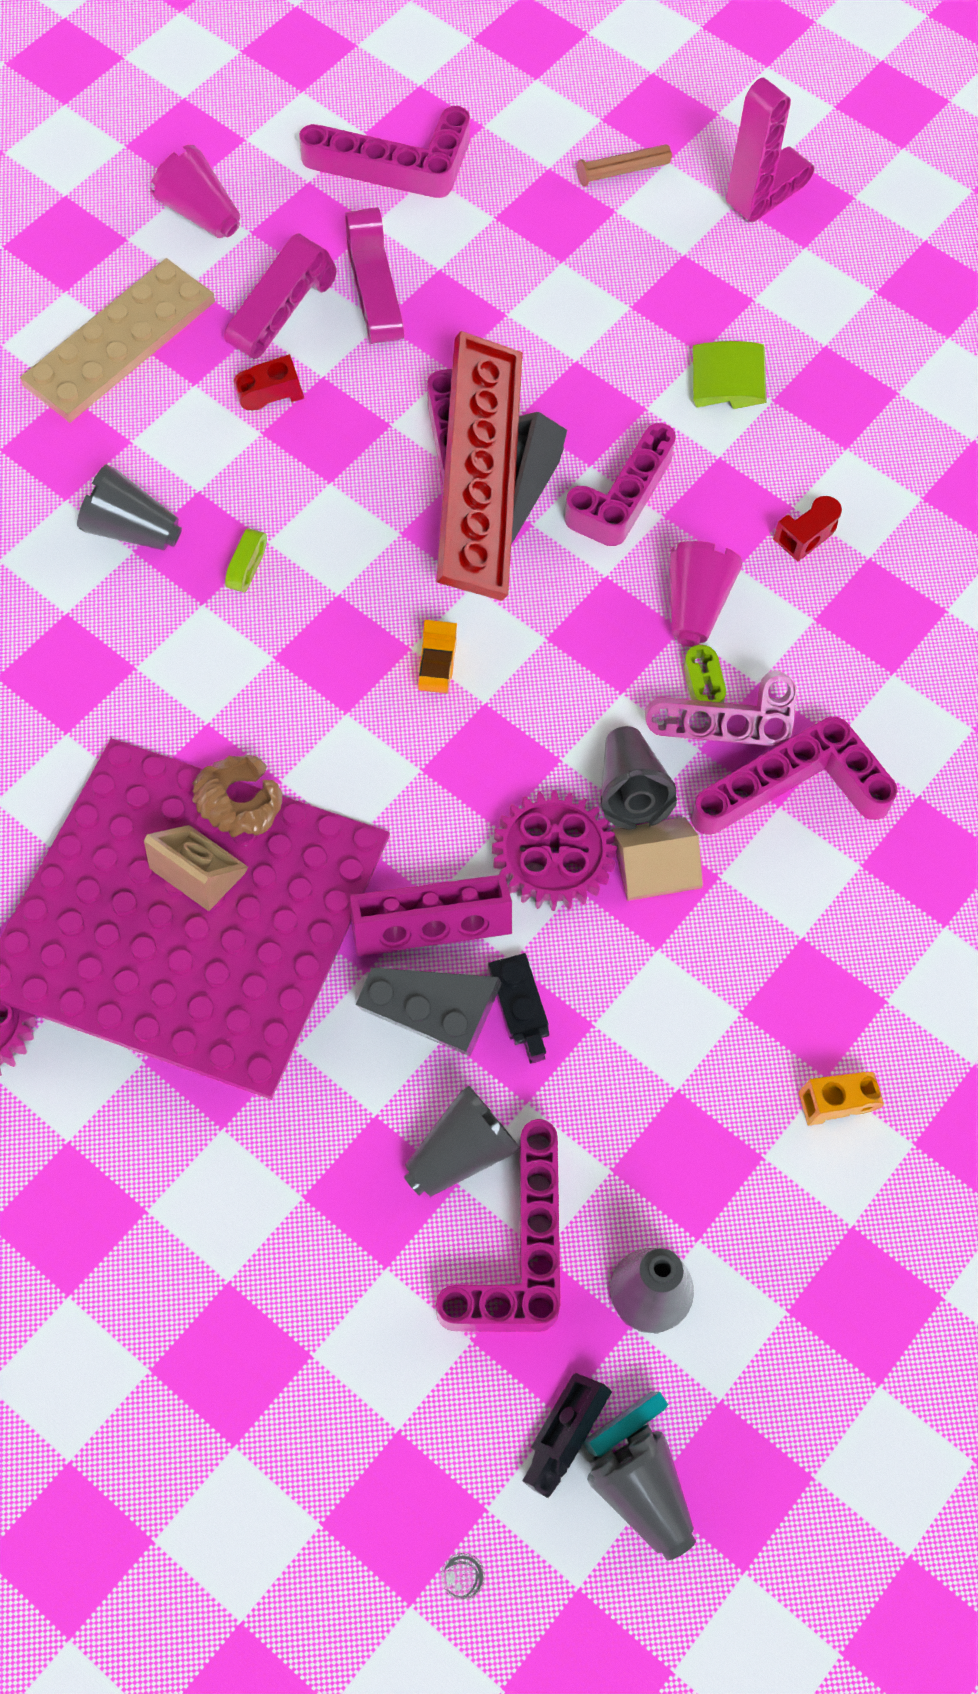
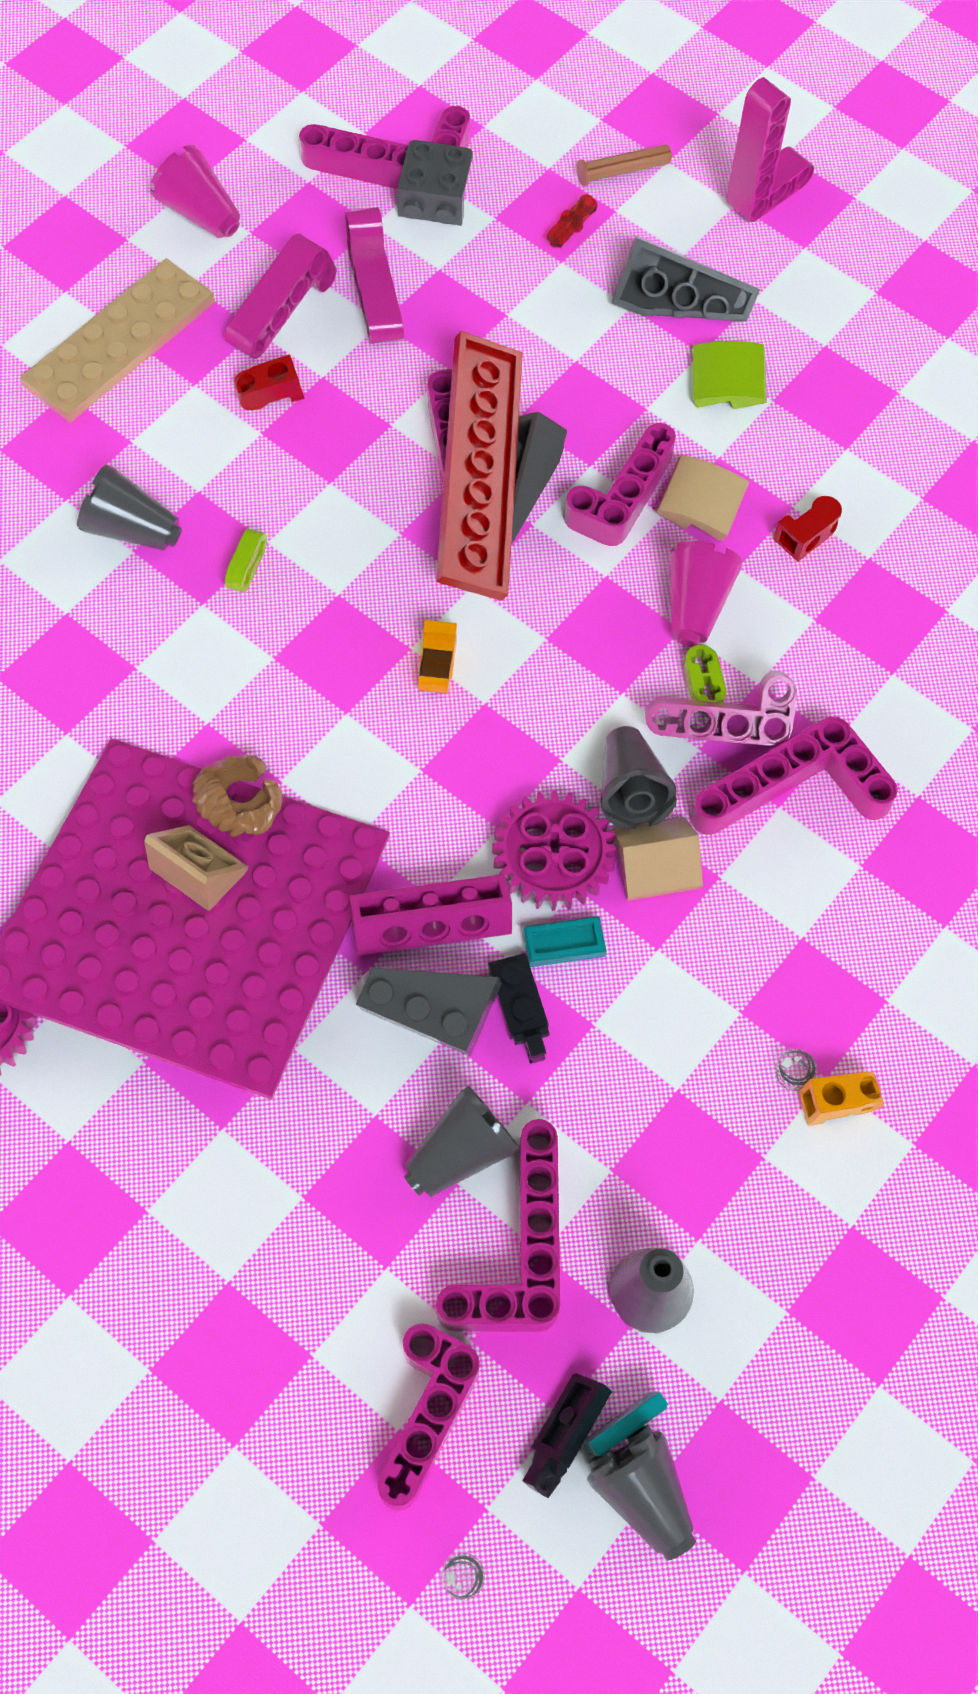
(421, 1421): none -> dark pink beam
(434, 182): none -> dark grey bracket
(564, 941): none -> teal tile
(572, 220): none -> clear red axle
(676, 286): none -> dark grey wedge
(702, 496): none -> tan slope
(795, 1069): none -> clear tile

